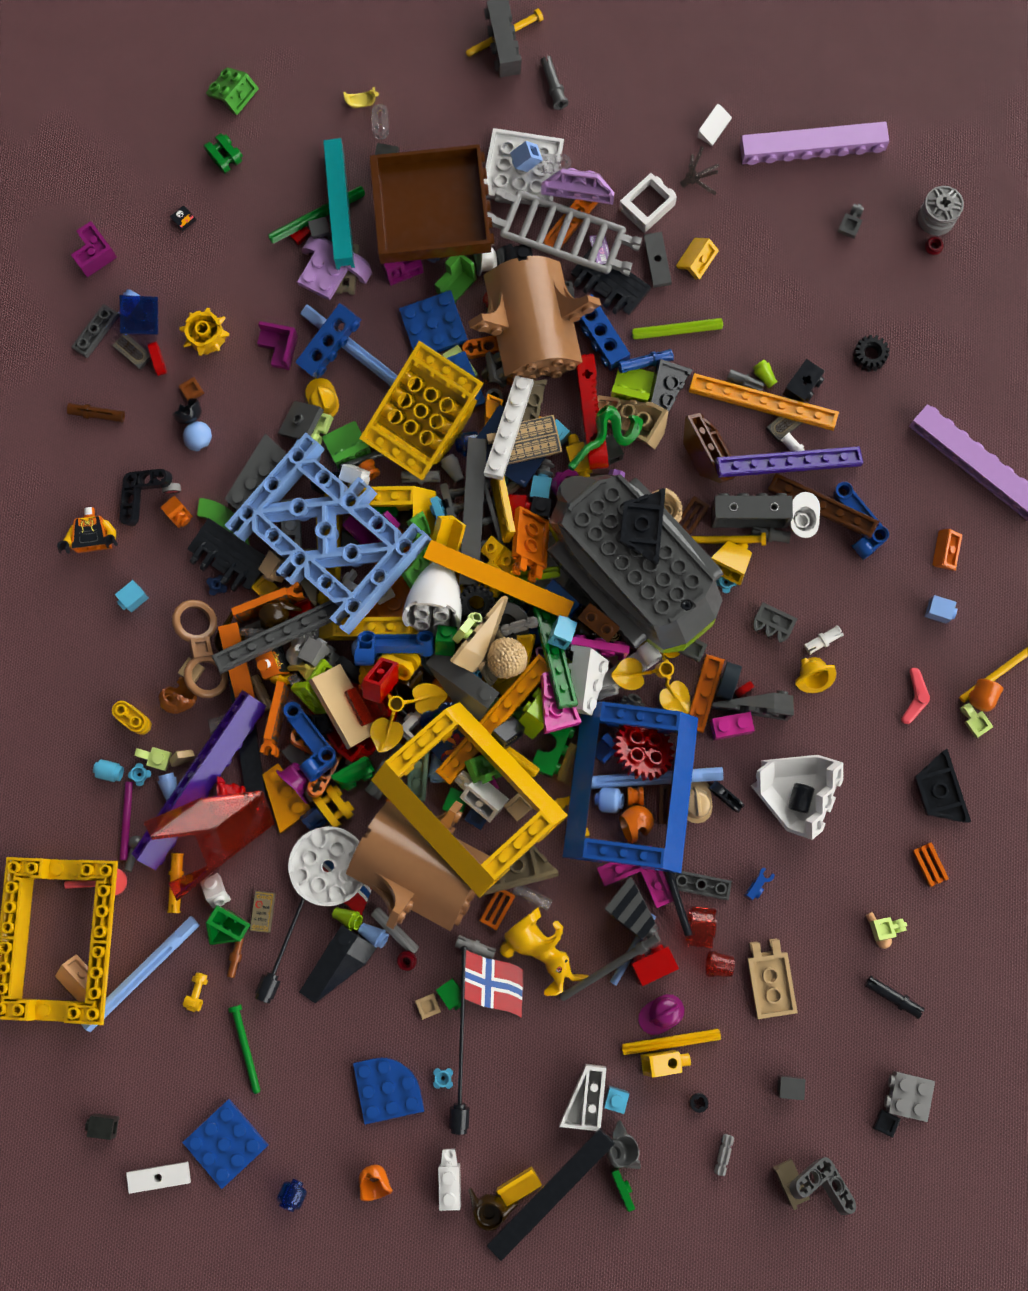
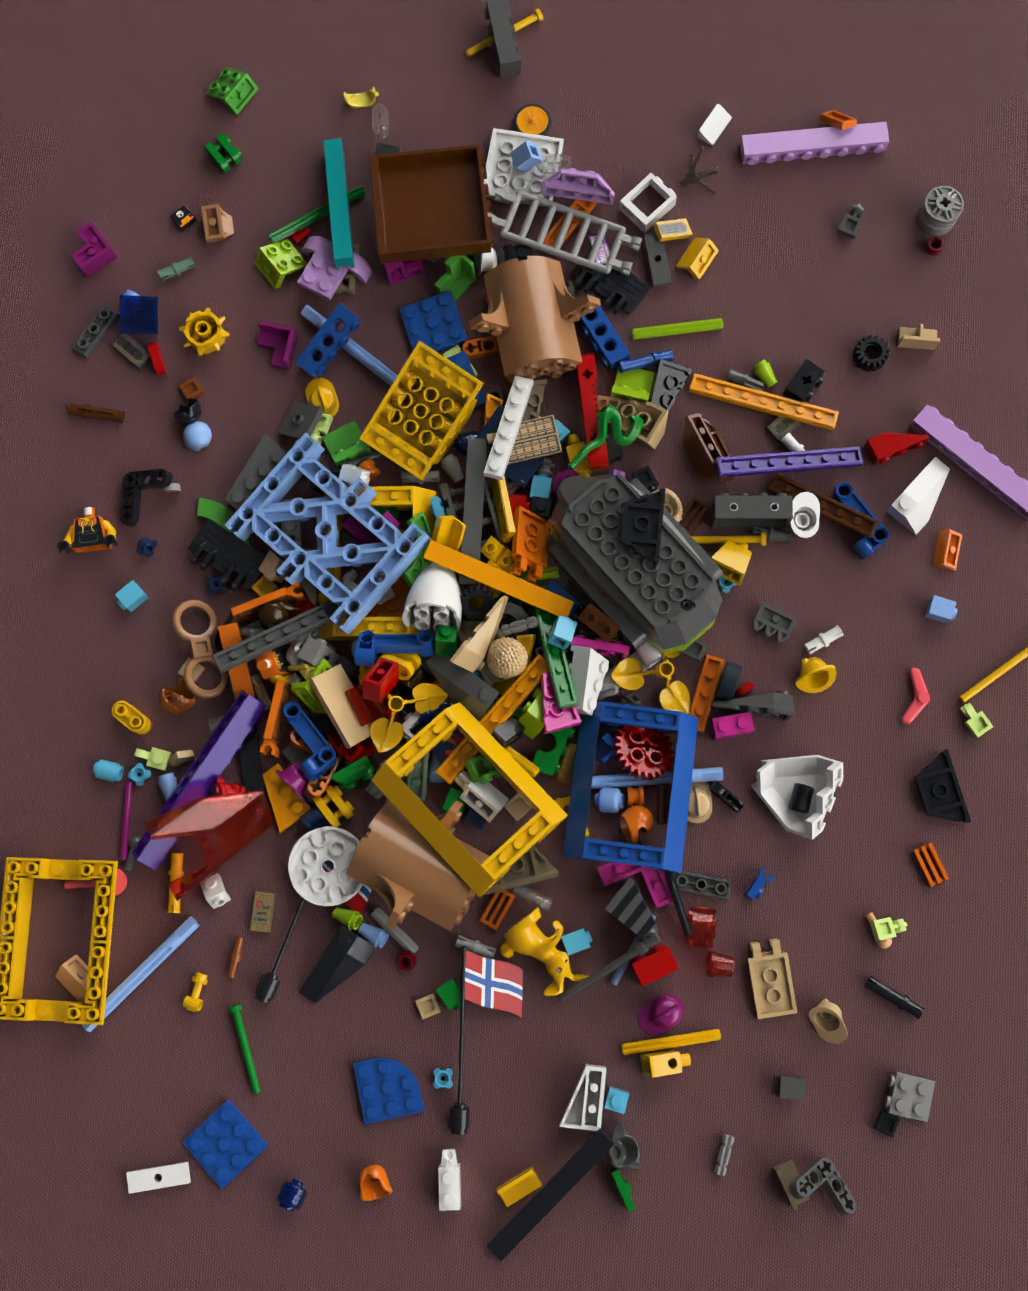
(102, 1126): pearl dark grey brick -> none
(143, 543): none -> dark blue plate
(176, 269): none -> sand green pin
(176, 512): orange slope -> none
(216, 223): none -> medium nougat slope
(225, 926): green slope -> none
(279, 260): none -> lime bracket
(320, 228): dark grey panel -> none
(465, 630): yellowish green plate -> none
(489, 1210): dark brown piece -> none
(494, 369): dark grey hips -> none
(532, 120): none -> light orange wheel
(556, 89): dark grey pin -> none
(577, 941): none -> medium azure brick
(647, 478): none -> black bracket
(672, 229): none -> tile
(701, 1108): black bush -> none
(828, 1022): none -> tan piece
(837, 120): none -> orange tile
(887, 445): none -> red slope
(918, 338): none -> tan panel
(919, 498): none -> white wedge
(985, 695): orange hair -> none

